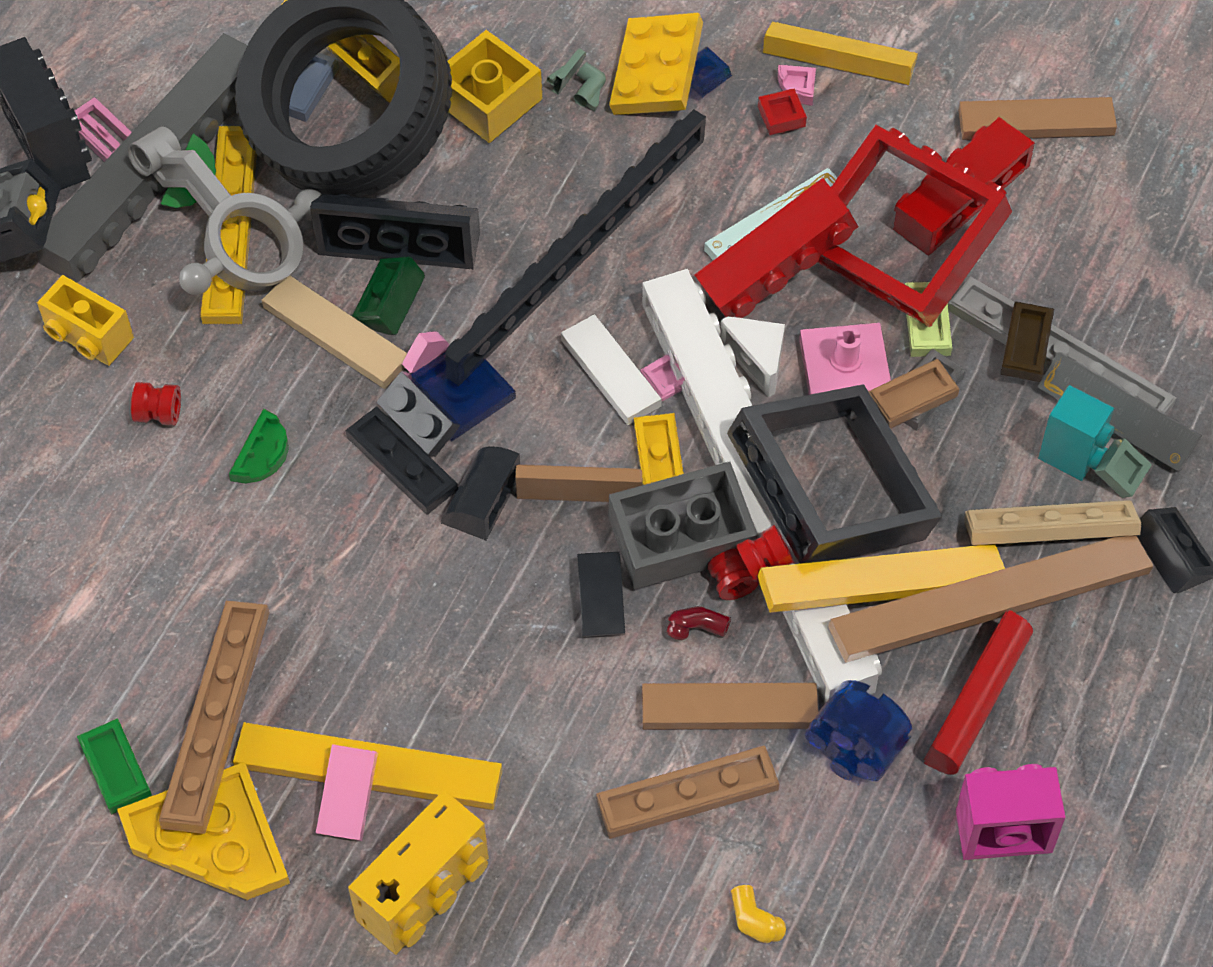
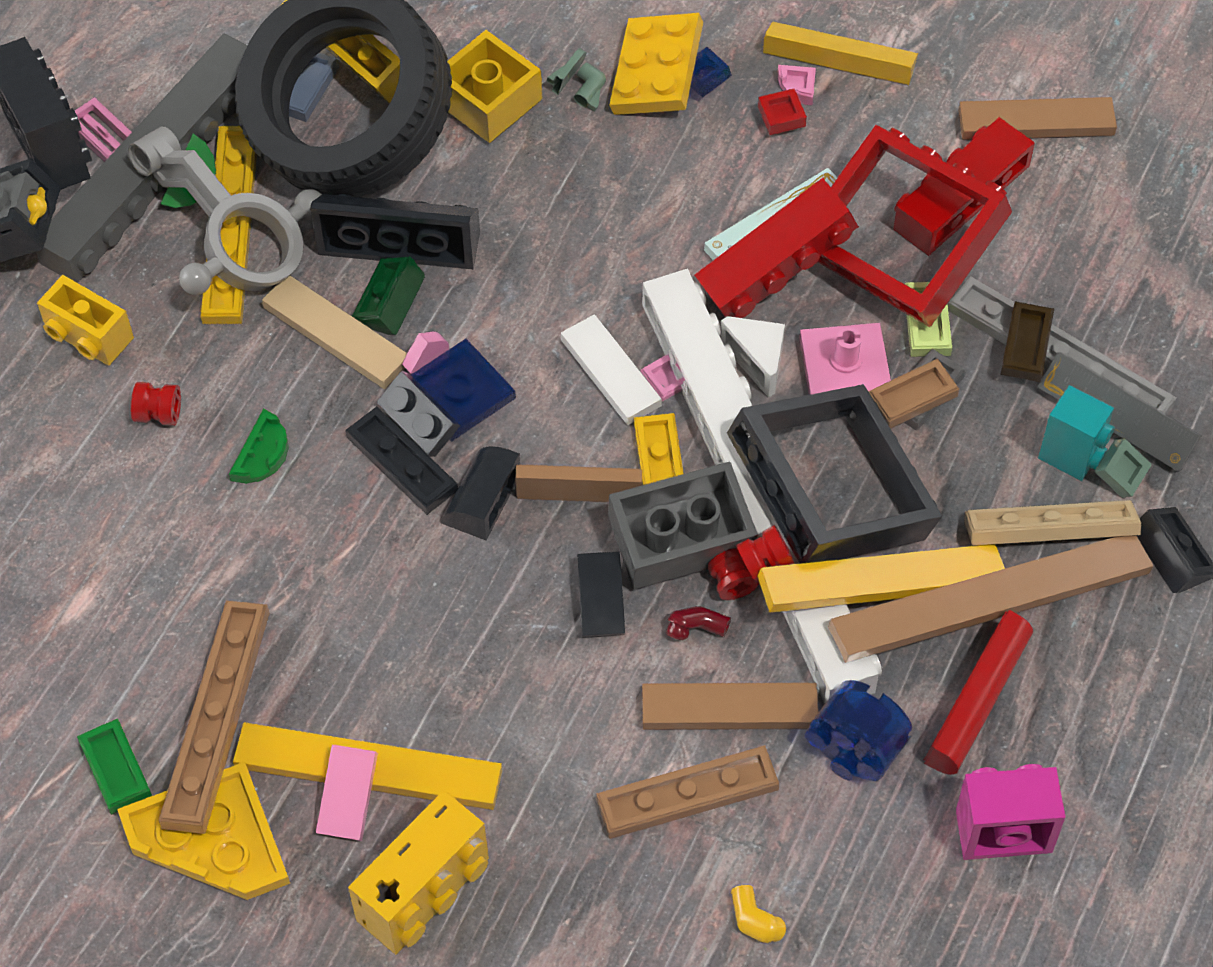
(569, 252): black plate -> none

